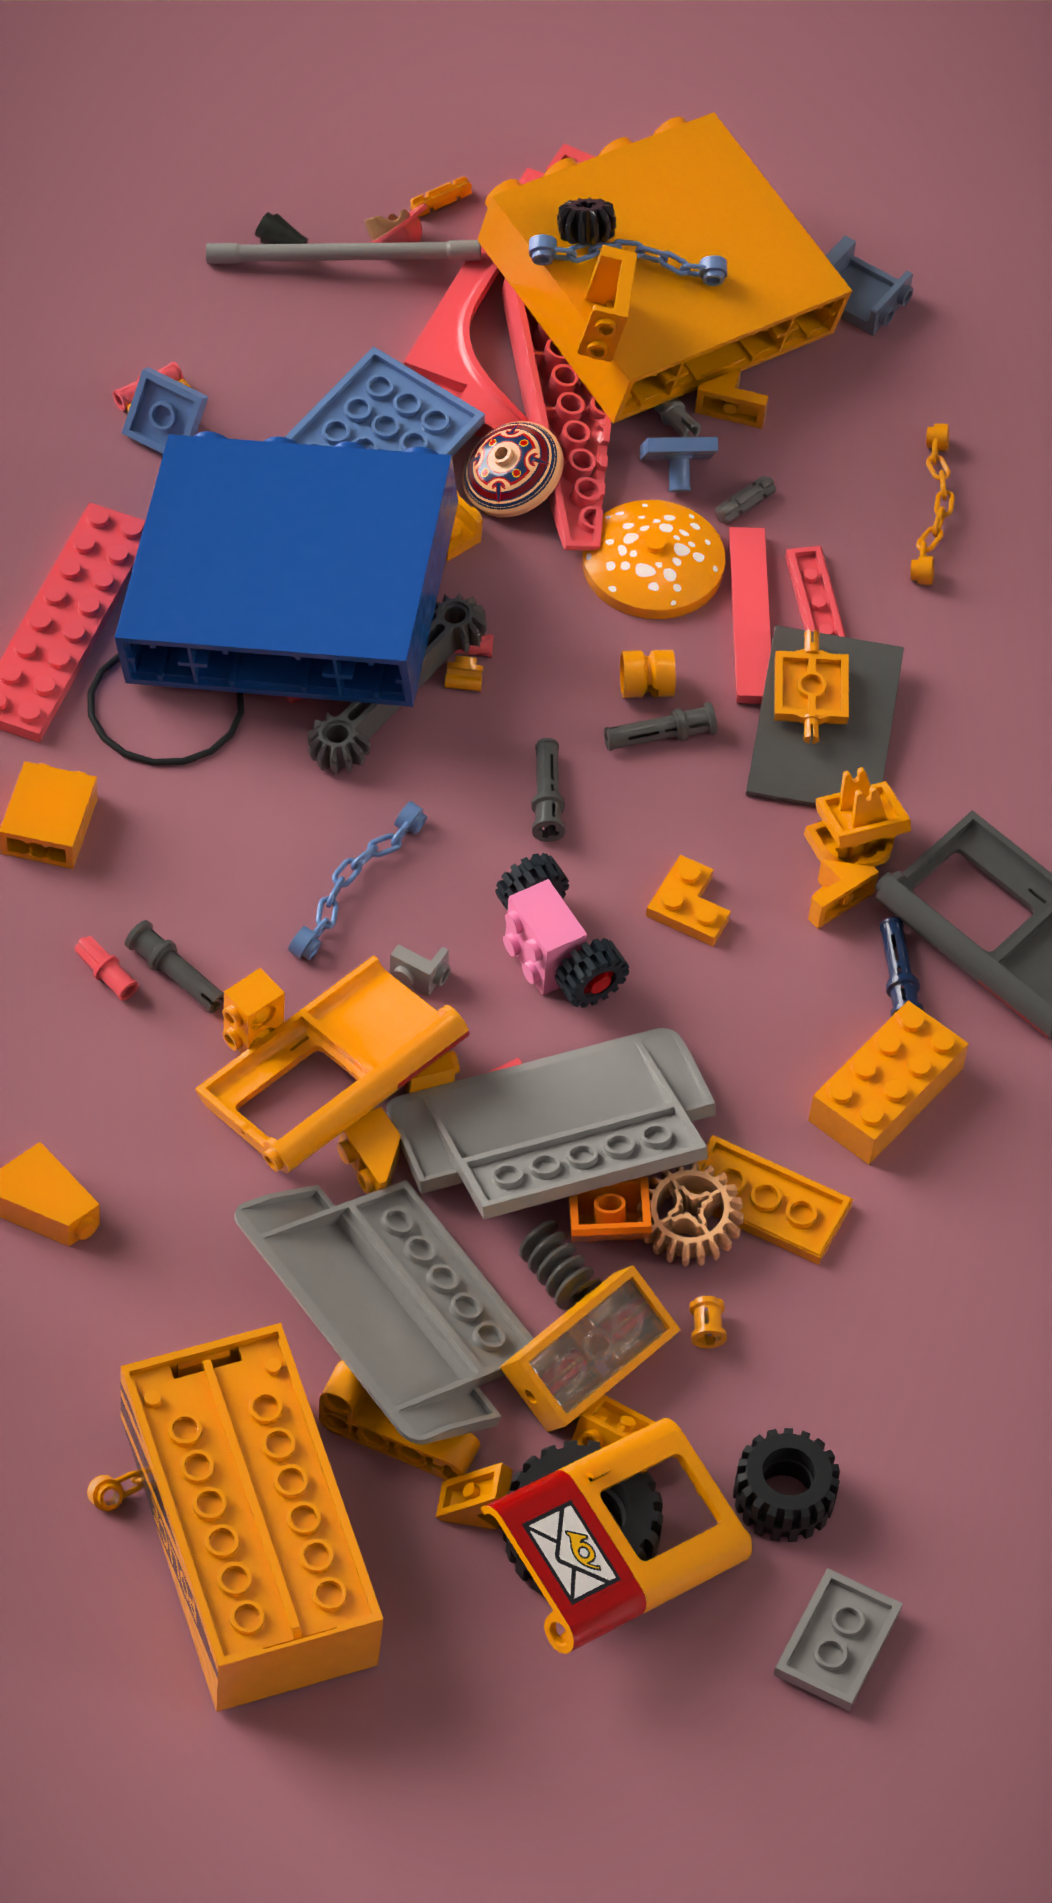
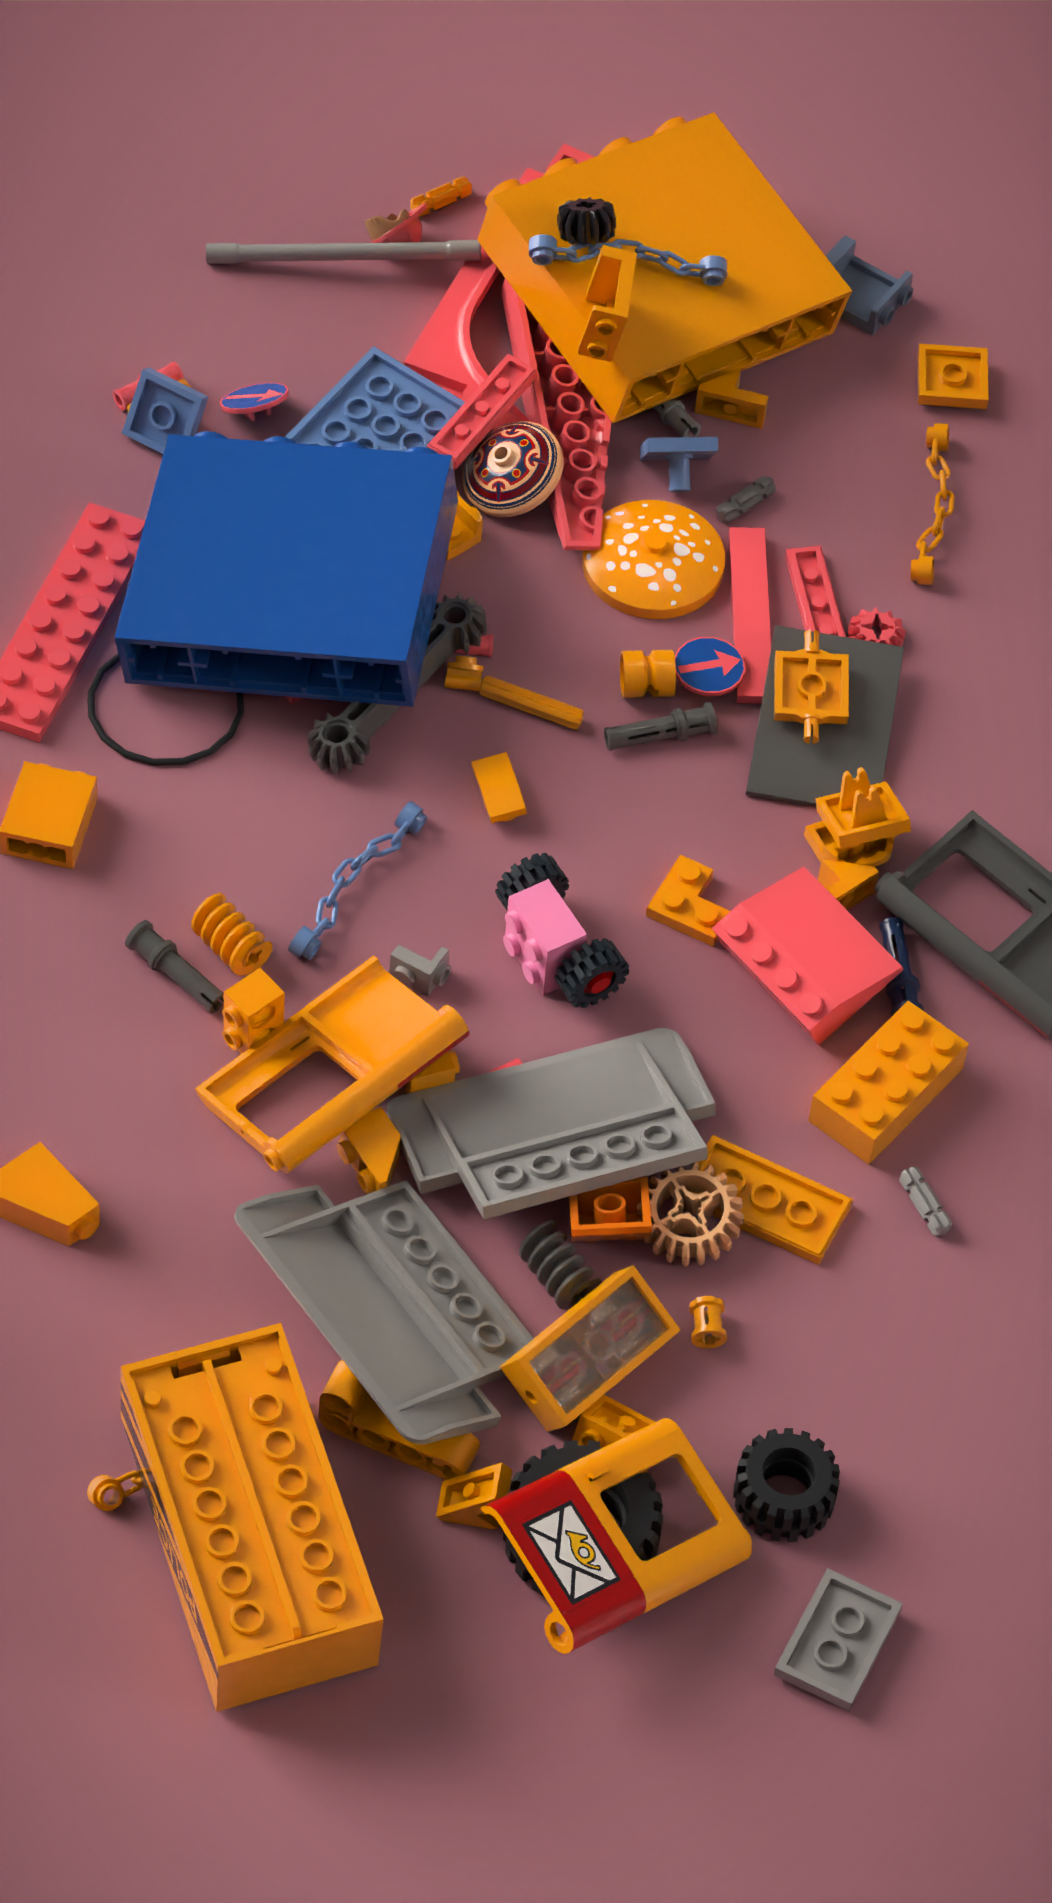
(106, 968): coral axle -> none
(230, 935): none -> light orange piece
(254, 399): none -> piece
(276, 230): pearl dark grey cone -> none
(483, 409): none -> coral tile
(499, 788): none -> light orange slope
(531, 702): none -> light orange axle
(547, 802): dark grey pin -> none
(709, 666): none -> blue piece
(807, 952): none -> coral slope
(892, 630): none -> coral gear
(925, 1201): none -> light grey axle
(952, 376): none -> light orange plate

